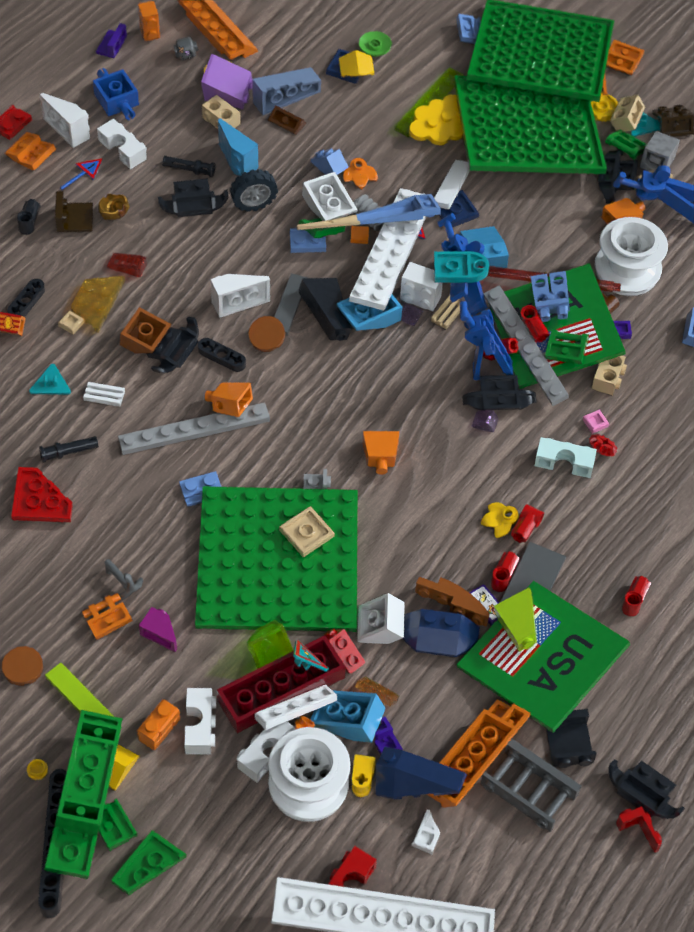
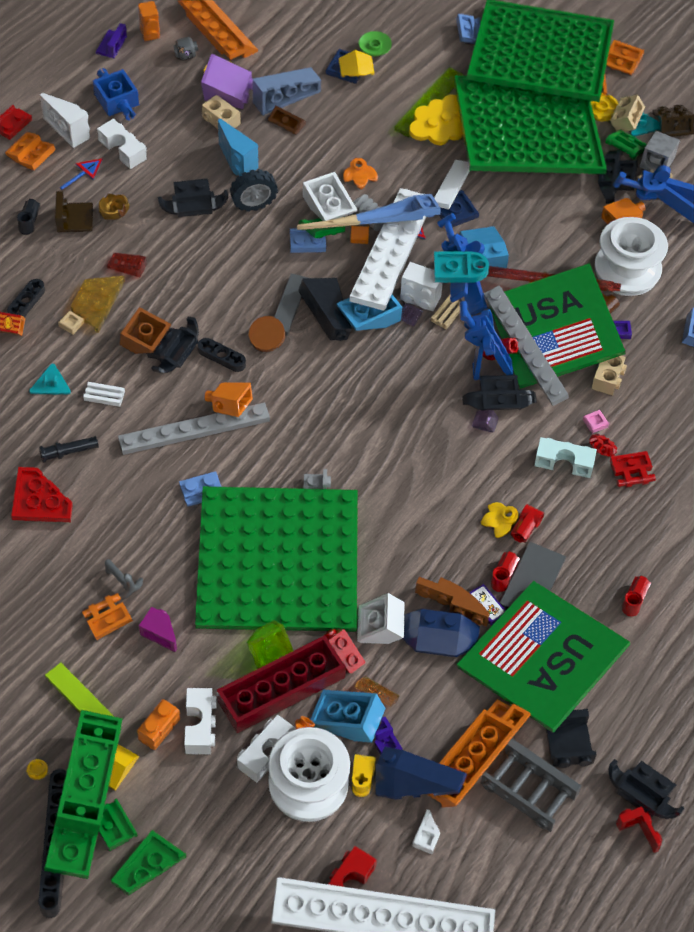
(22, 665): dark orange tile -> none
(197, 165): black pin -> none
(238, 292): white slope -> none
(295, 707): white tile -> none
(304, 655): teal piece -> none
(306, 531): tan tile -> none
(329, 161): medium blue slope -> none
(380, 449): orange torso -> none
(518, 619): lime slope -> none
(534, 324): red piece -> none
(554, 301): medium blue hips -> none
(566, 351): green plate -> none
(631, 464): none -> red plate

